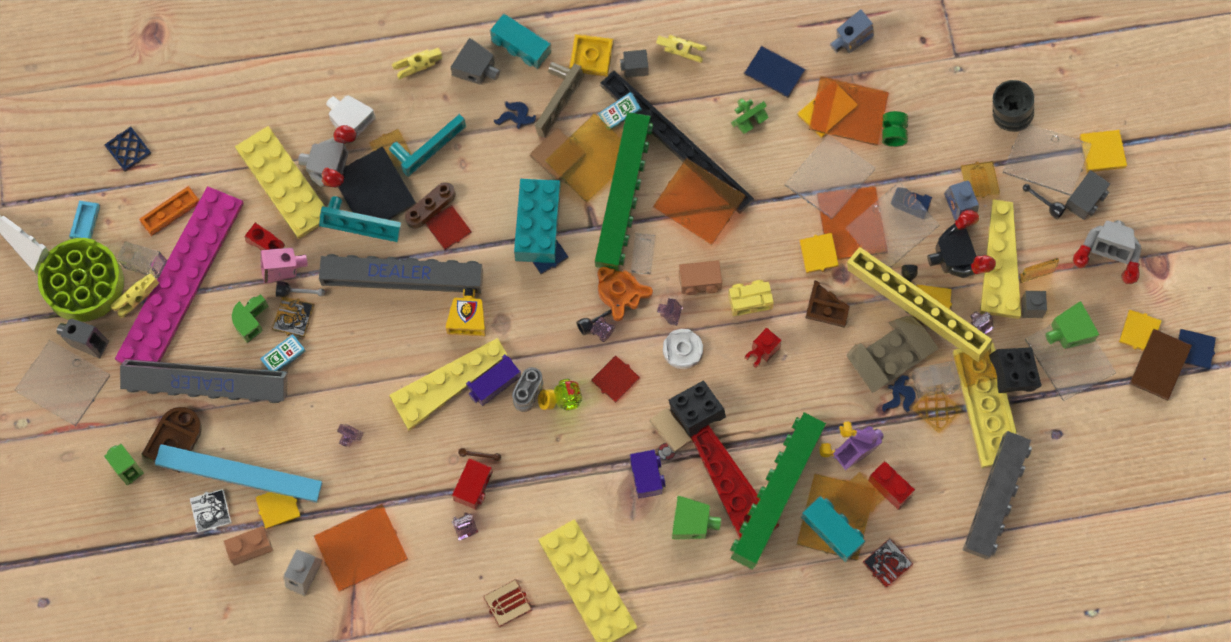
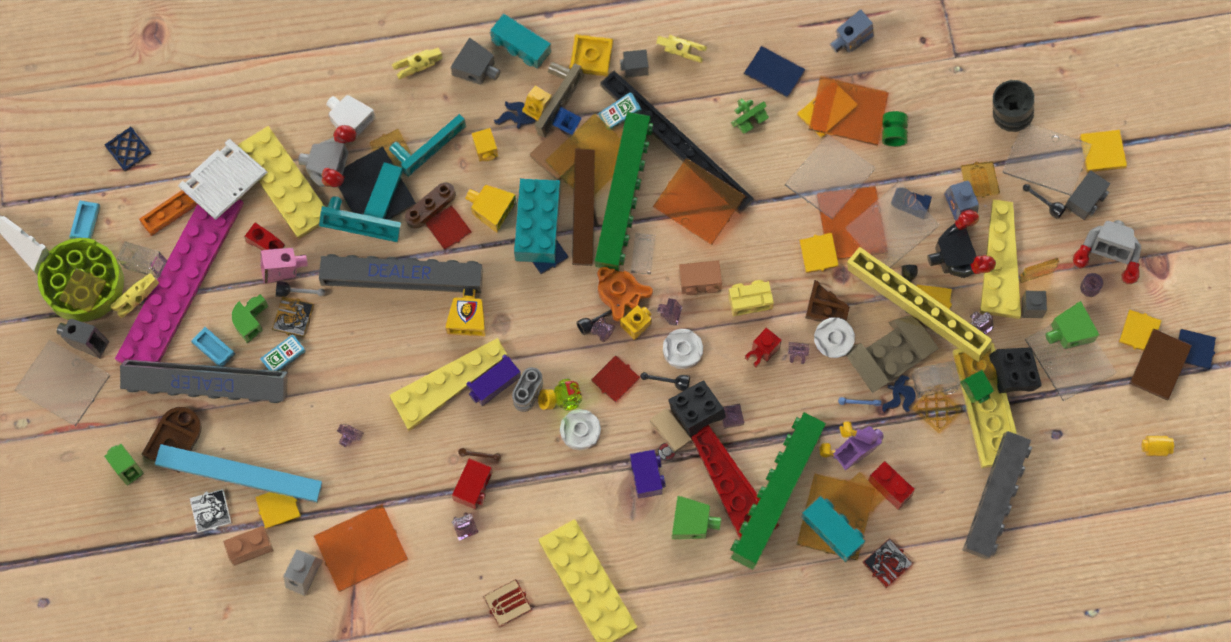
(82, 290): none -> clear yellow piece
(213, 347): none -> medium azure tile
(222, 179): none -> white window
(383, 191): none -> teal tile
(484, 145): none -> yellow brick
(491, 205): none -> yellow torso
(536, 102): none -> yellow brick
(566, 121): none -> blue brick
(580, 429): none -> white tile
(583, 207): none -> reddish brown tile
(635, 328): none -> yellow brick
(681, 382): none -> black hinge
(733, 416): none -> tile
(798, 349): none -> tile
(834, 337): none -> white tile
(842, 401): none -> medium blue hinge
(977, 387): none -> green brick
(1090, 289): none -> wheel
(1157, 445): none -> yellow brick

